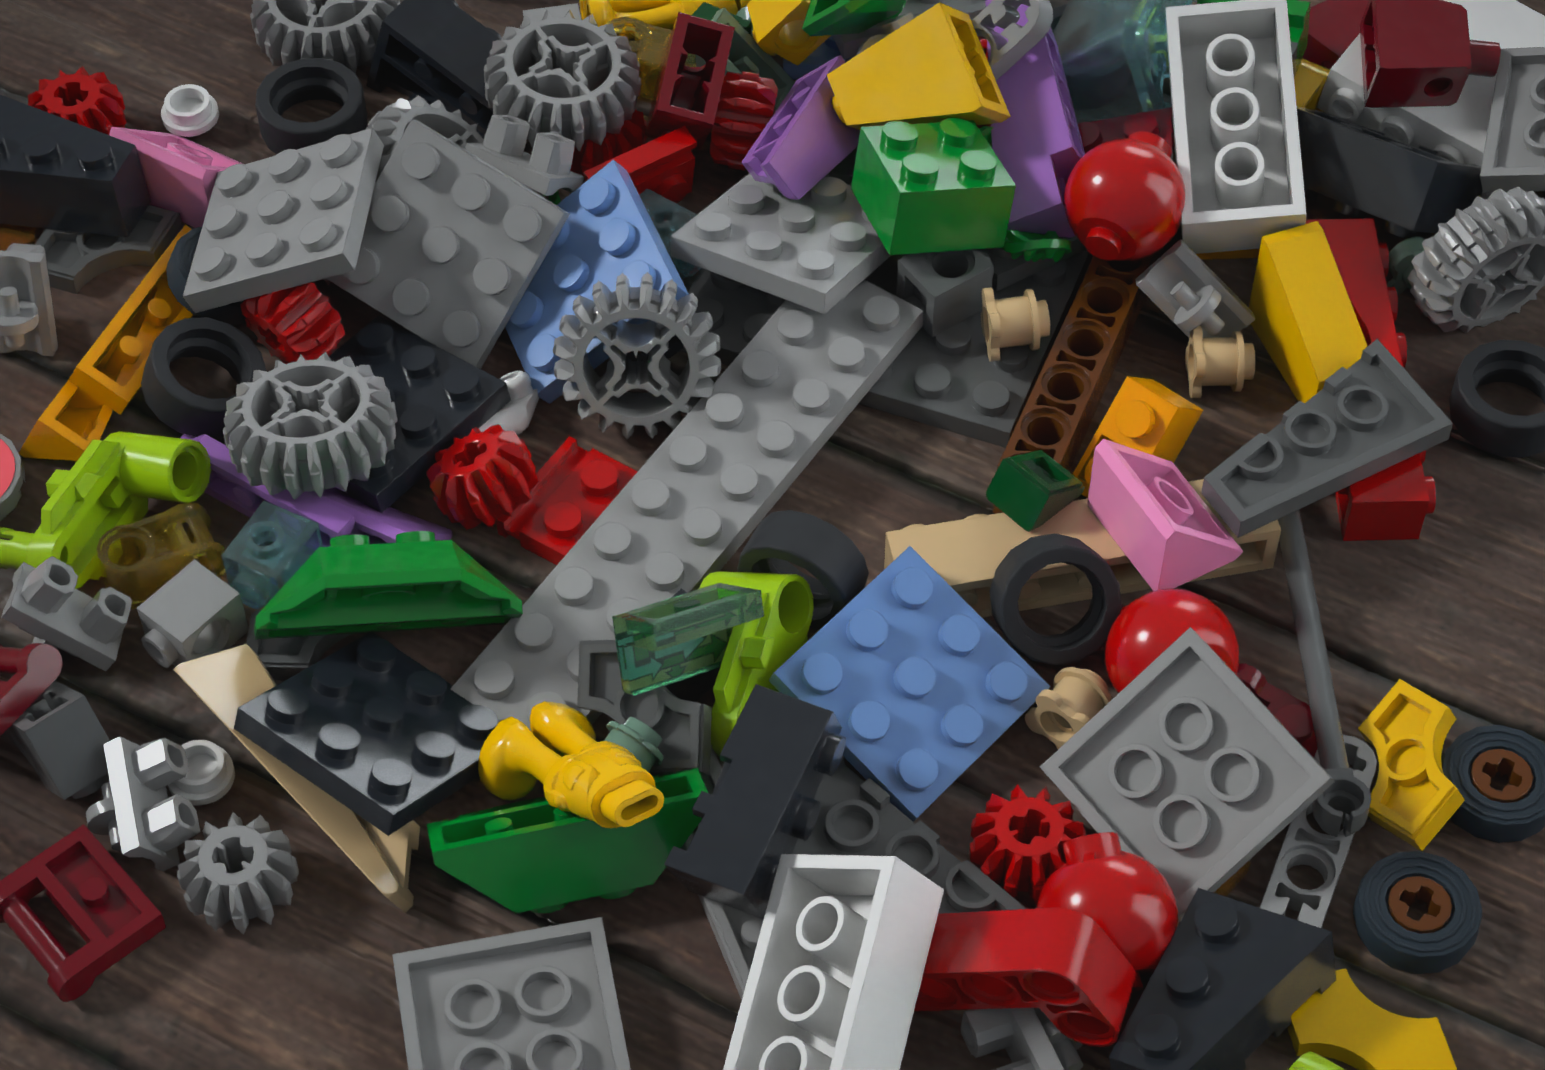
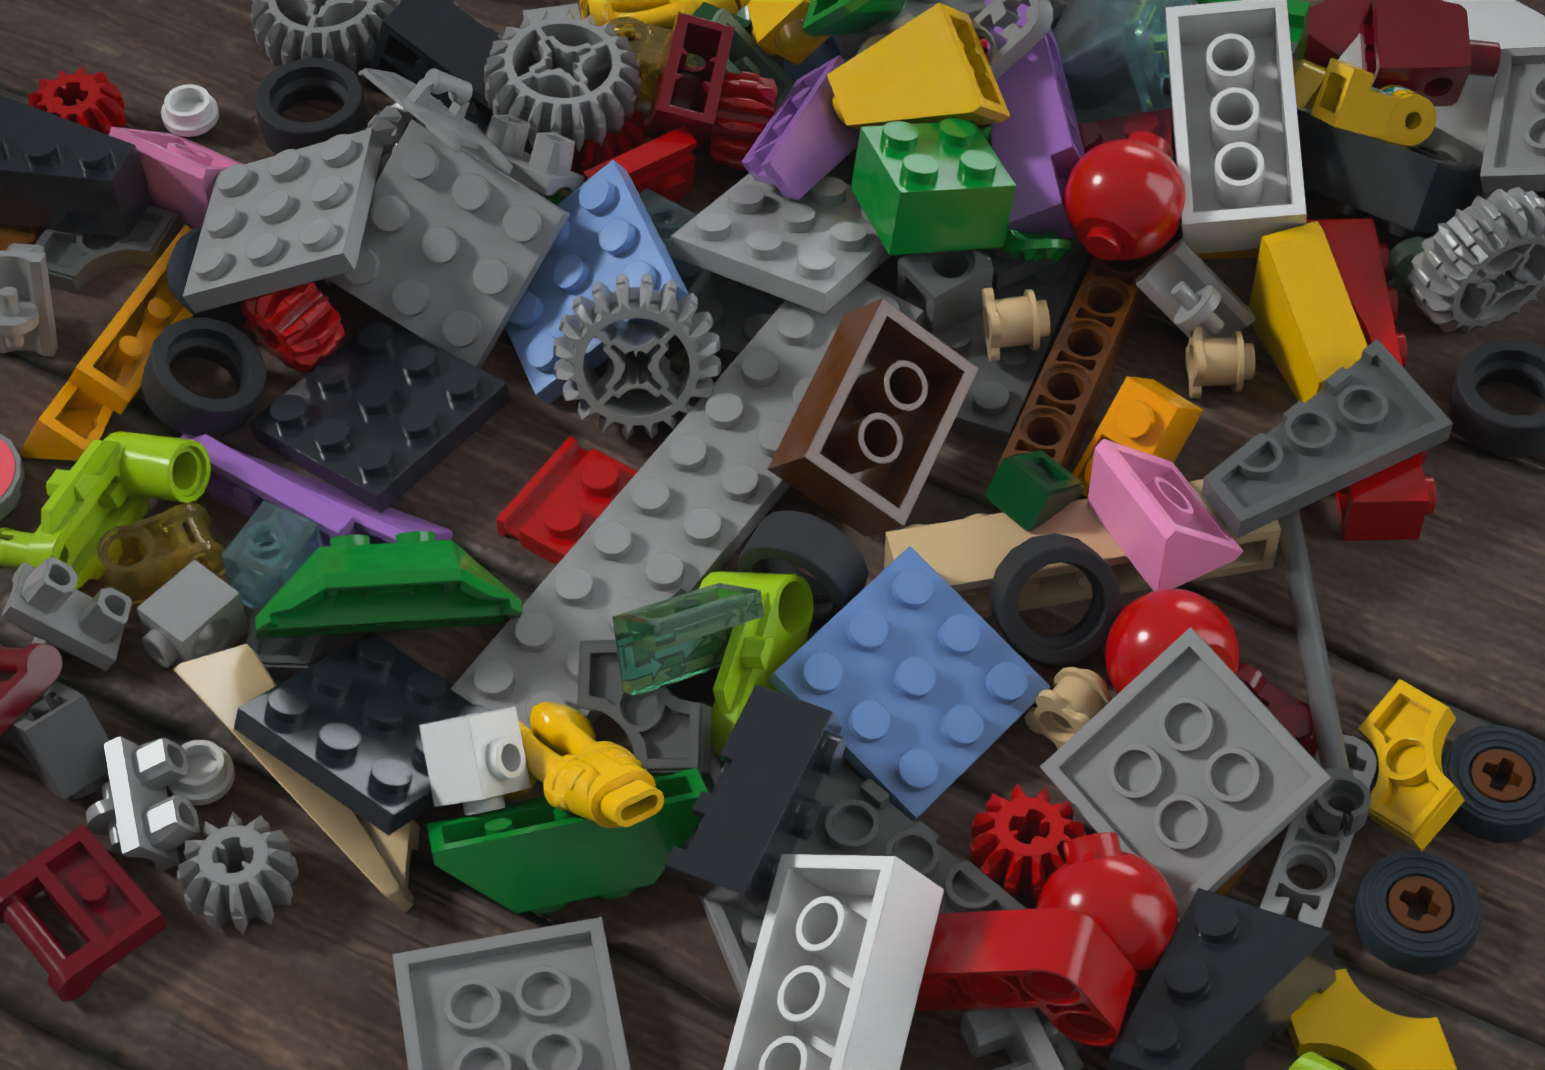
(310, 425): light grey gear -> none
(443, 122): none -> light grey shield
(475, 759): none -> white brick
(482, 476): red gear -> none
(519, 411): white arm -> none
(637, 739): sand green plate -> none
(873, 418): none -> reddish brown brick
(1383, 113): none -> yellow leg

